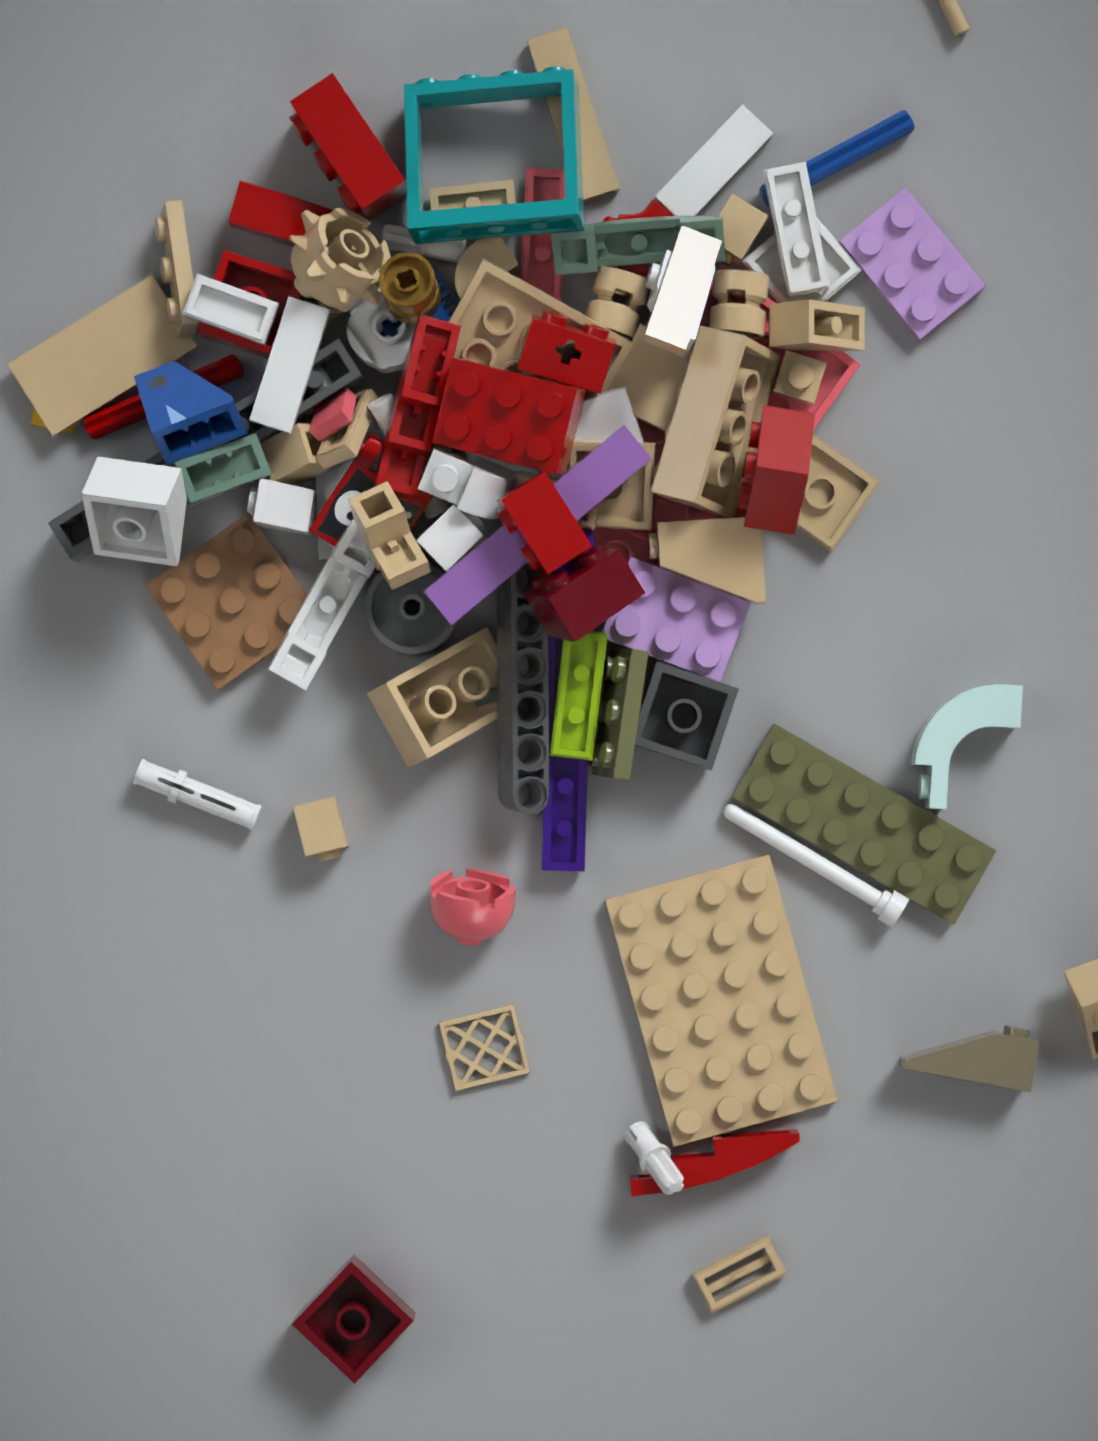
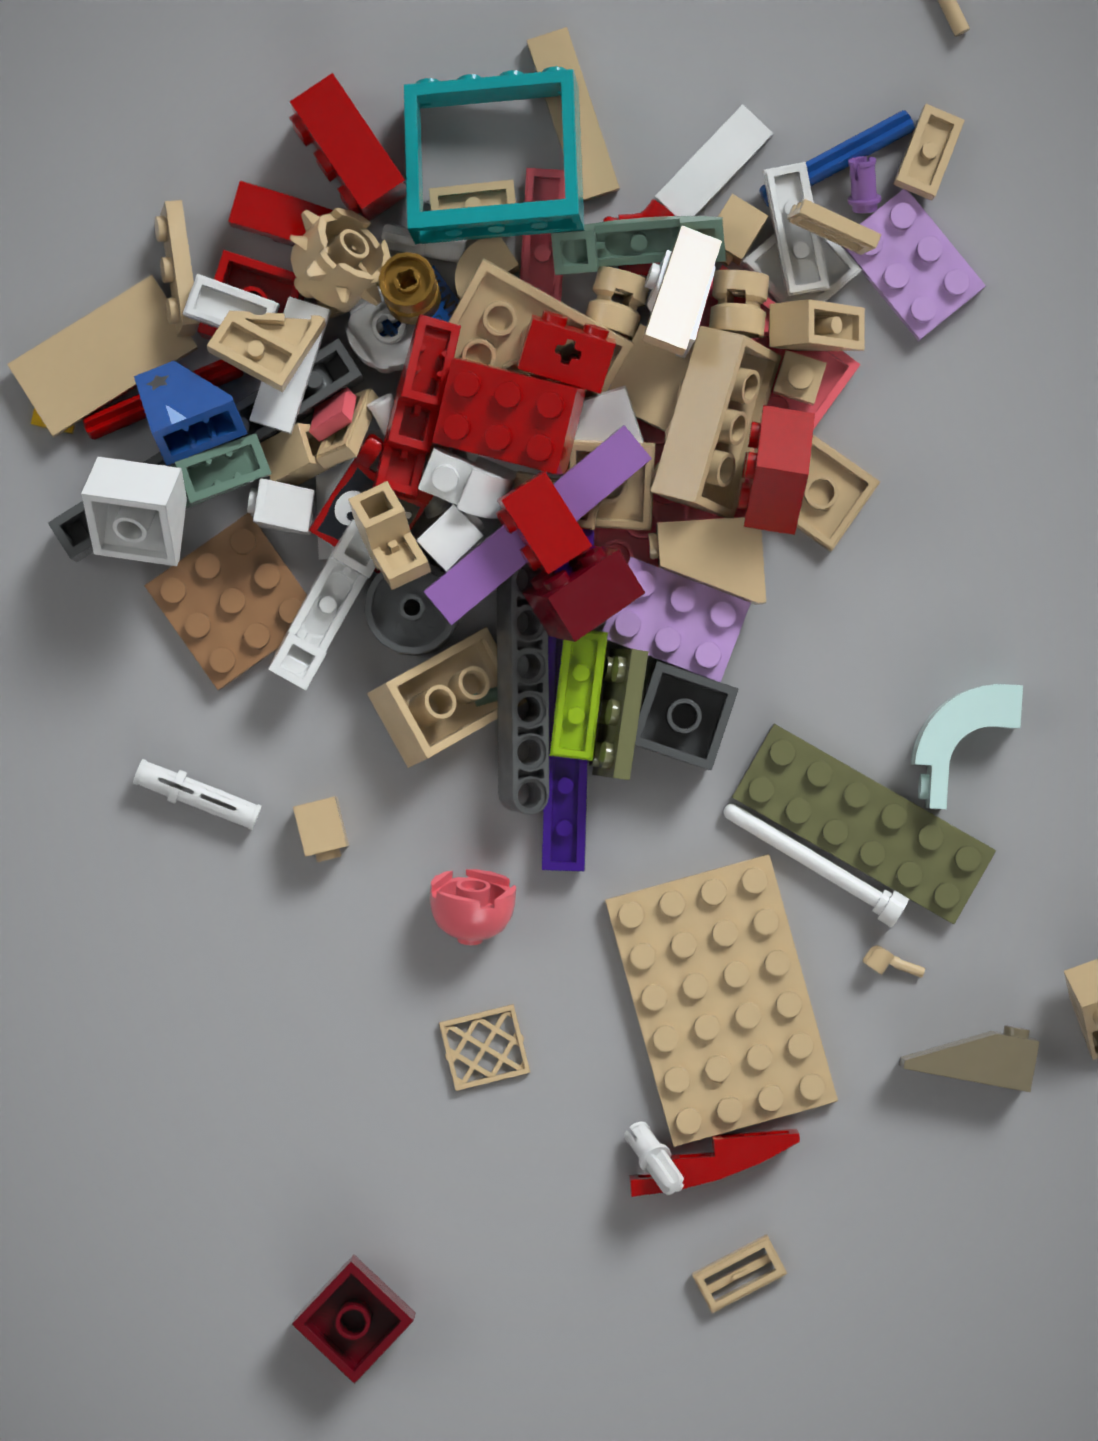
(265, 344): none -> tan wing
(833, 227): none -> tan tile
(863, 185): none -> medium lavender pin
(880, 958): none -> tan hand
(928, 152): none -> tan plate

